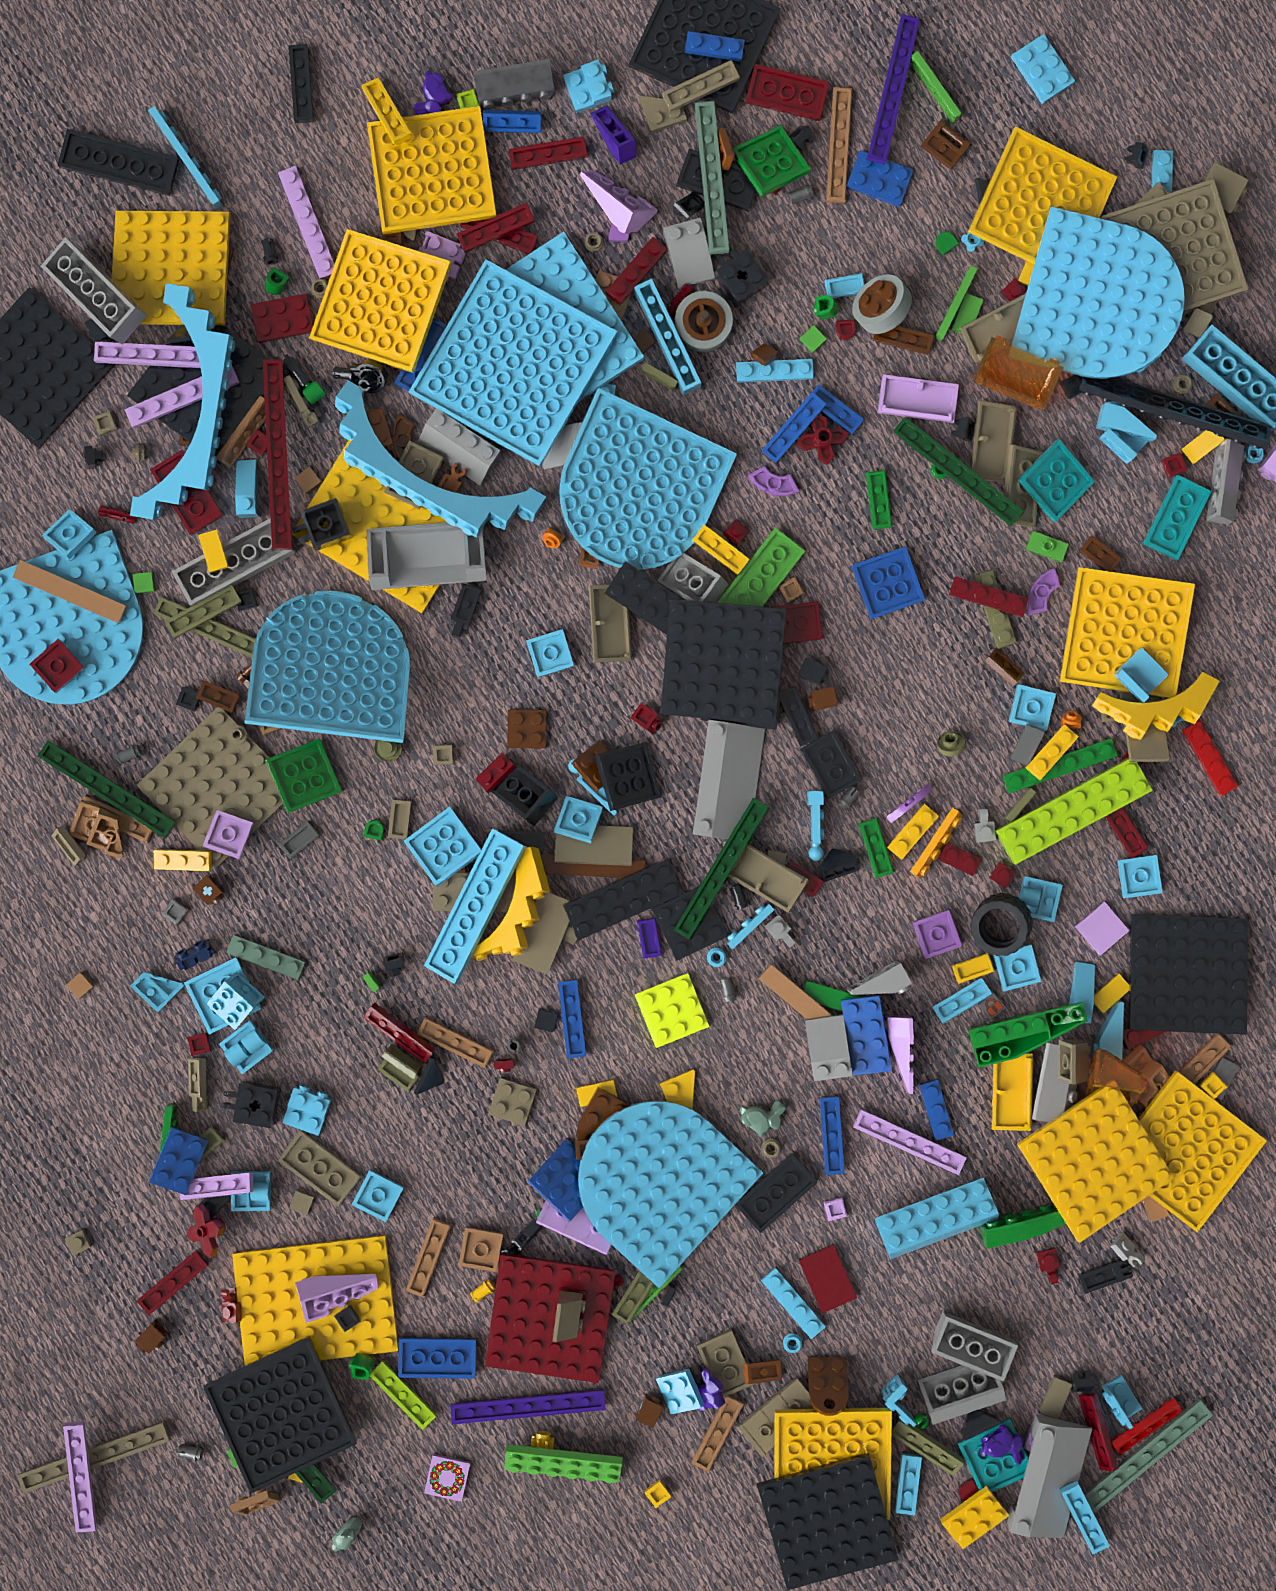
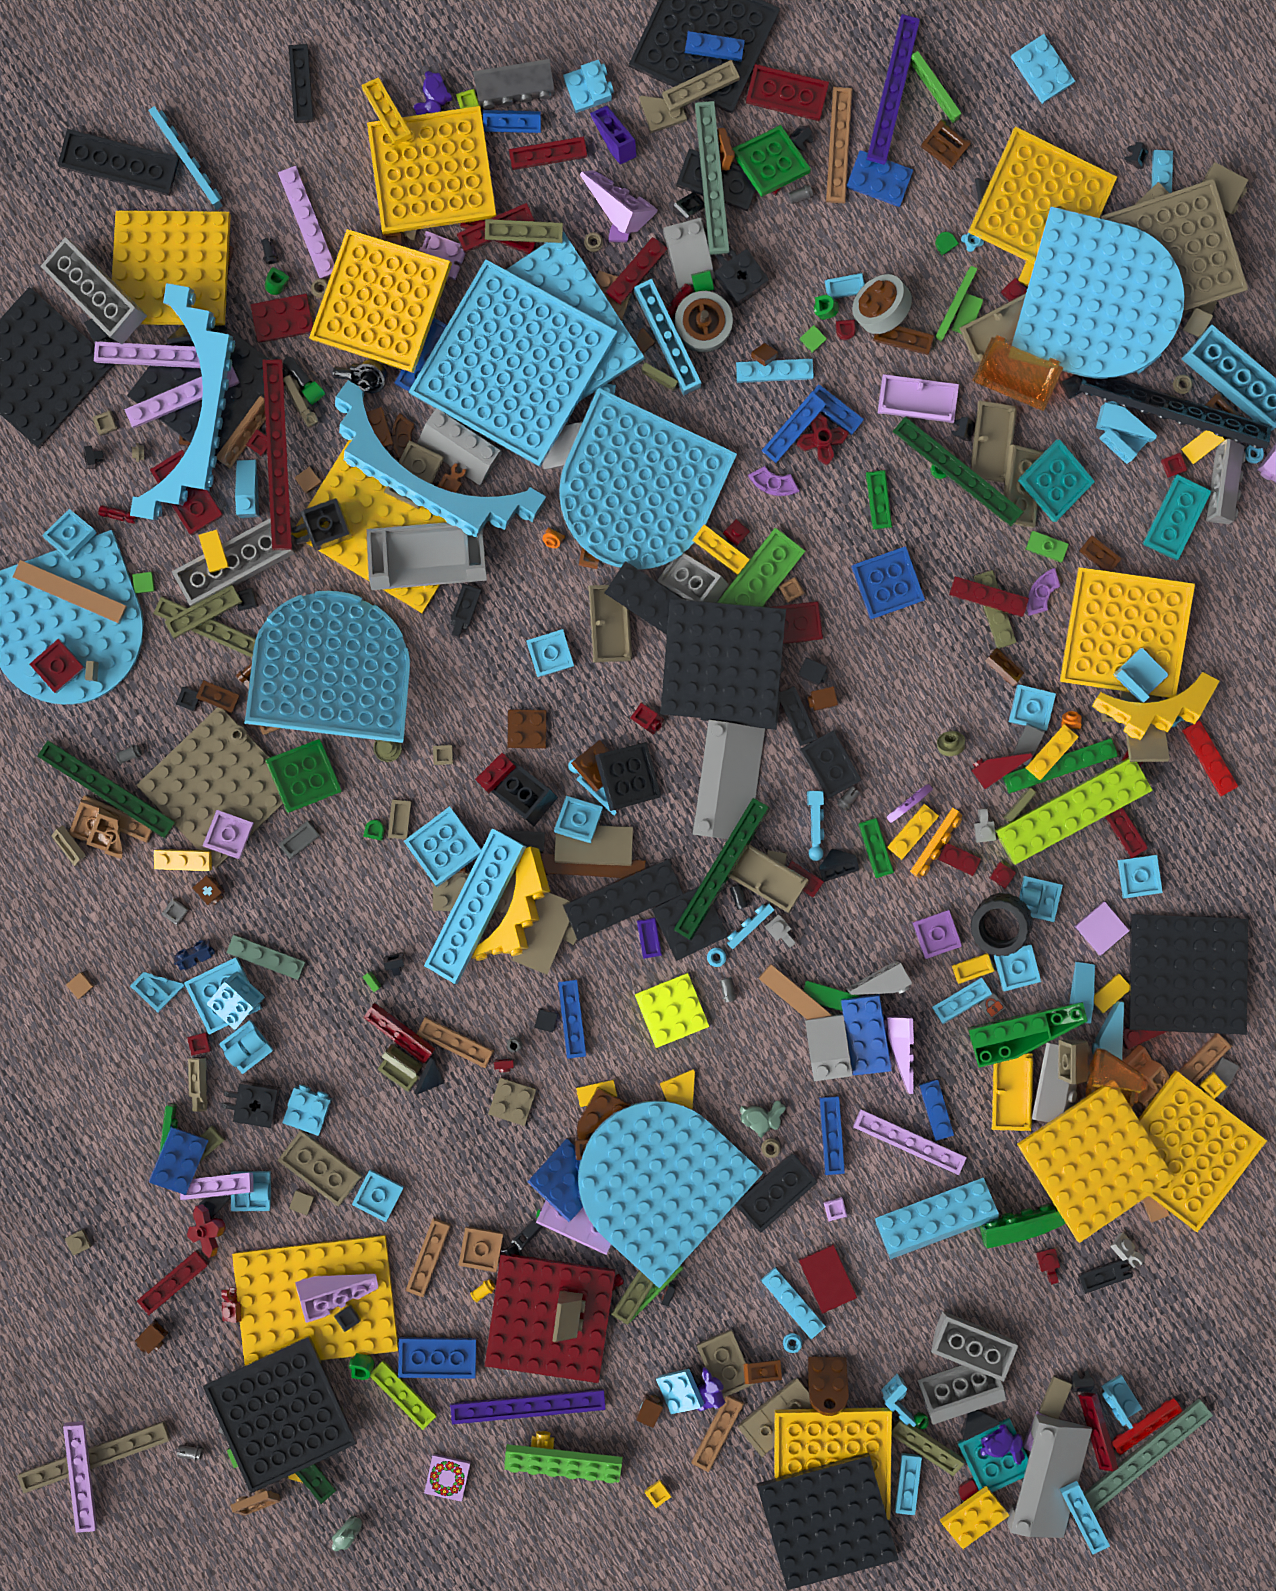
(91, 672): none -> dark tan tile
(523, 231): none -> olive plate
(702, 281): none -> green tile
(994, 768): none -> dark red slope

